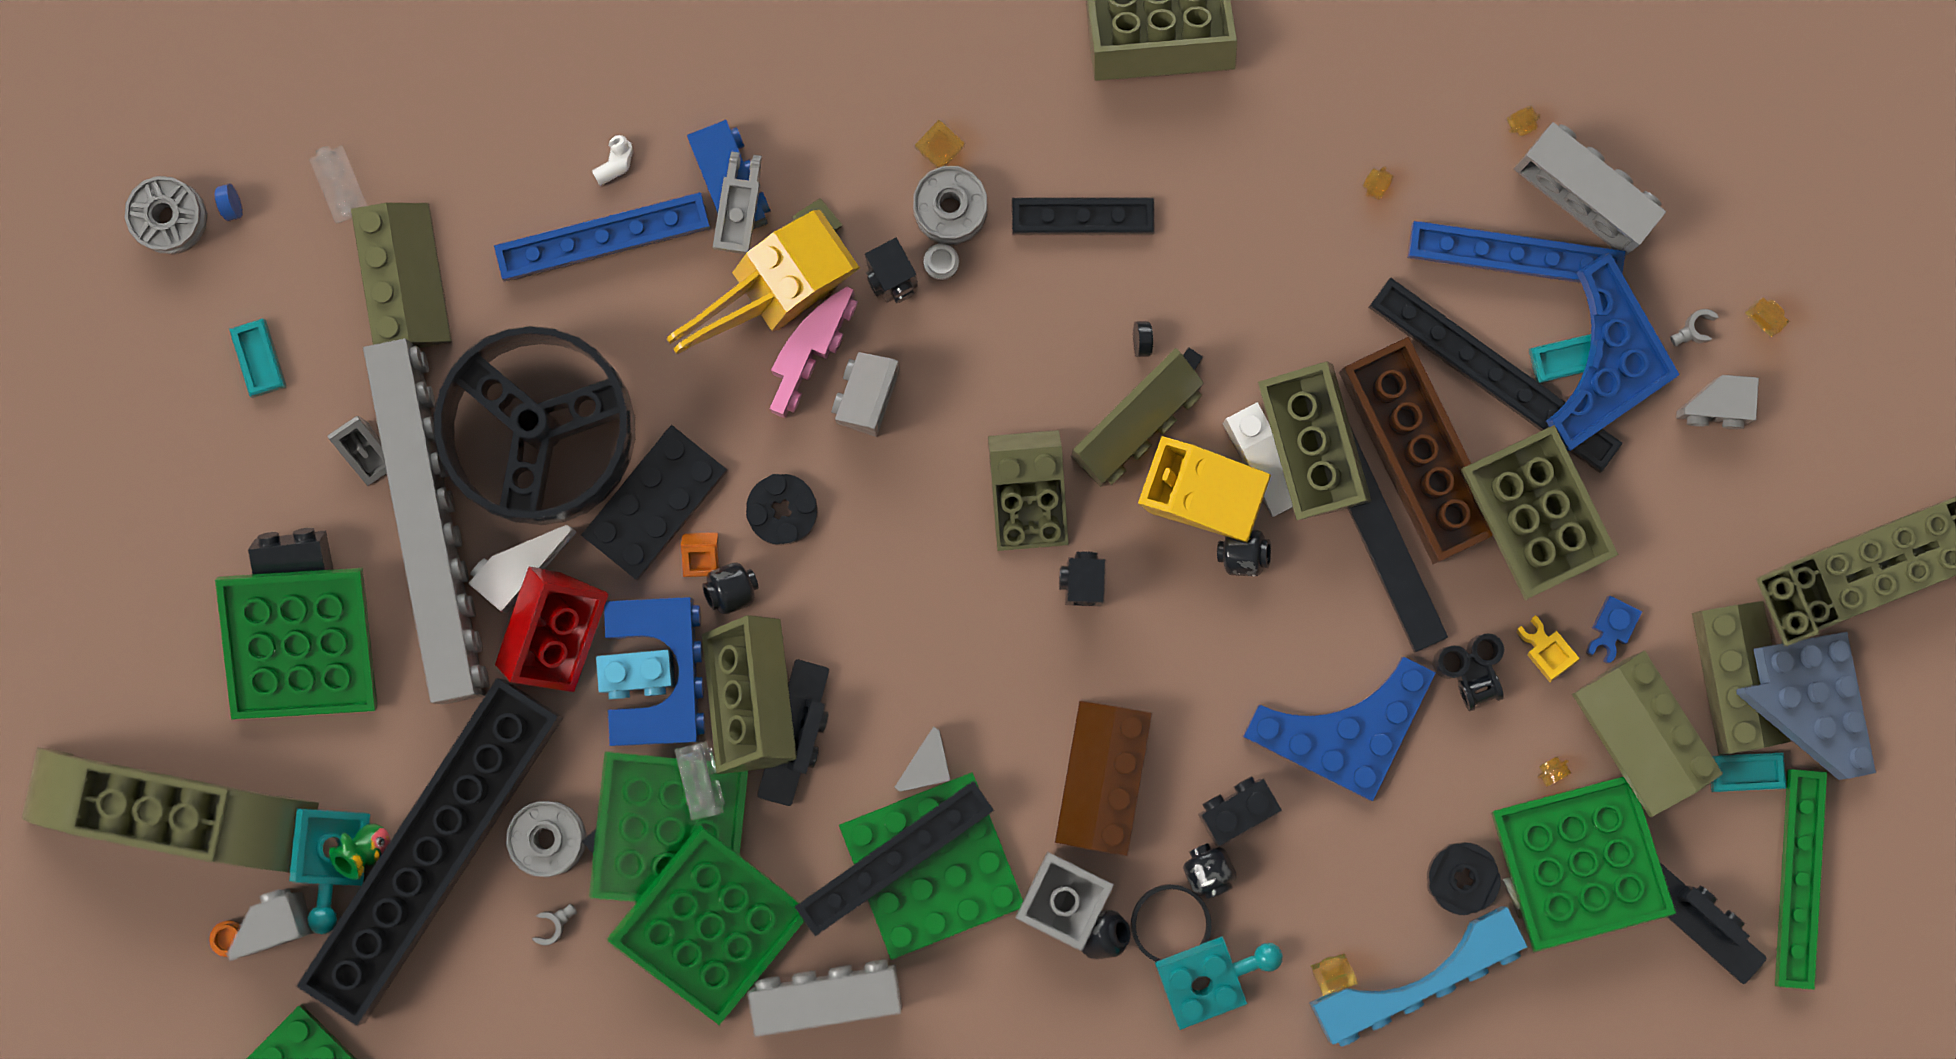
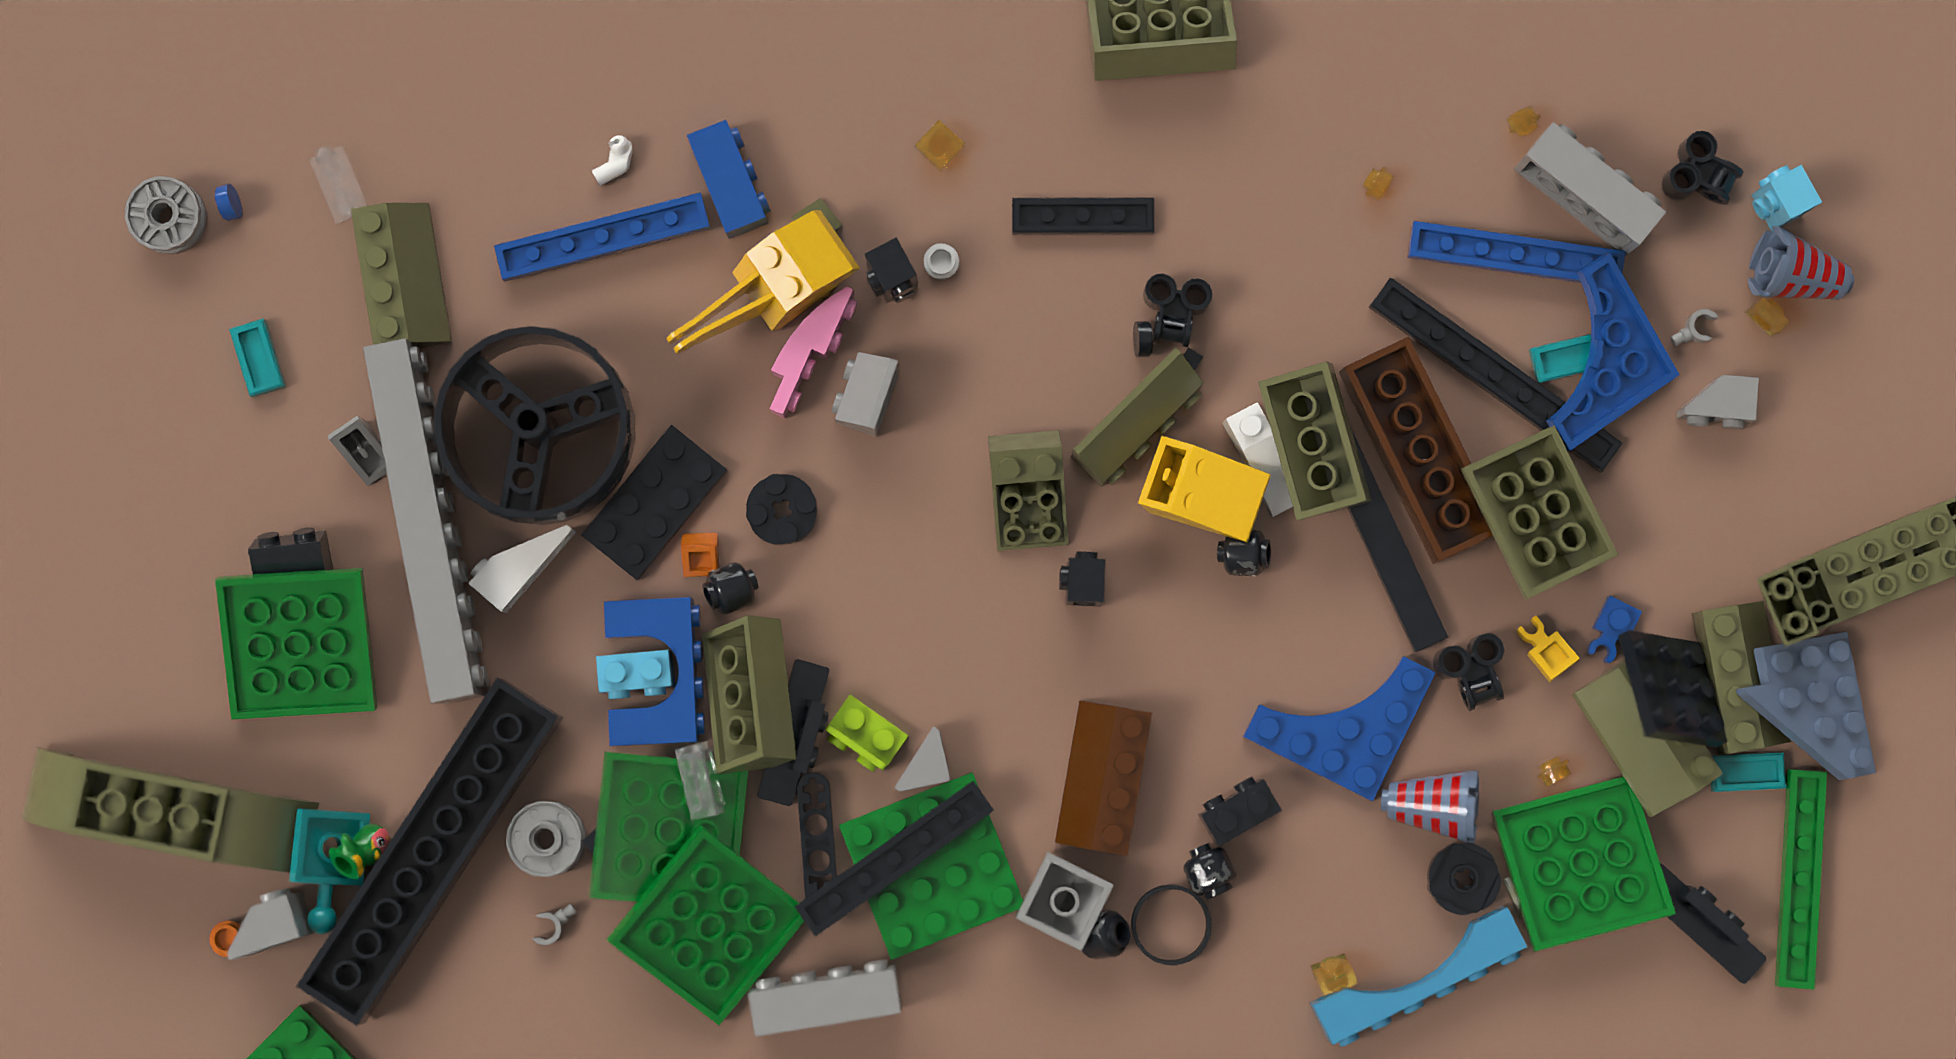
(550, 630): red slope -> none
(737, 207): light grey hinge -> none
(812, 842): none -> black beam
(866, 734): none -> lime bracket
(944, 184): light grey wheel -> none
(1175, 313): none -> black piece
(1224, 989): teal plate -> none
(1436, 804): none -> sand blue cone
(1672, 689): none -> black plate
(1702, 172): none -> black piece
(1785, 196): none -> medium azure brick
(1796, 269): none -> sand blue cone

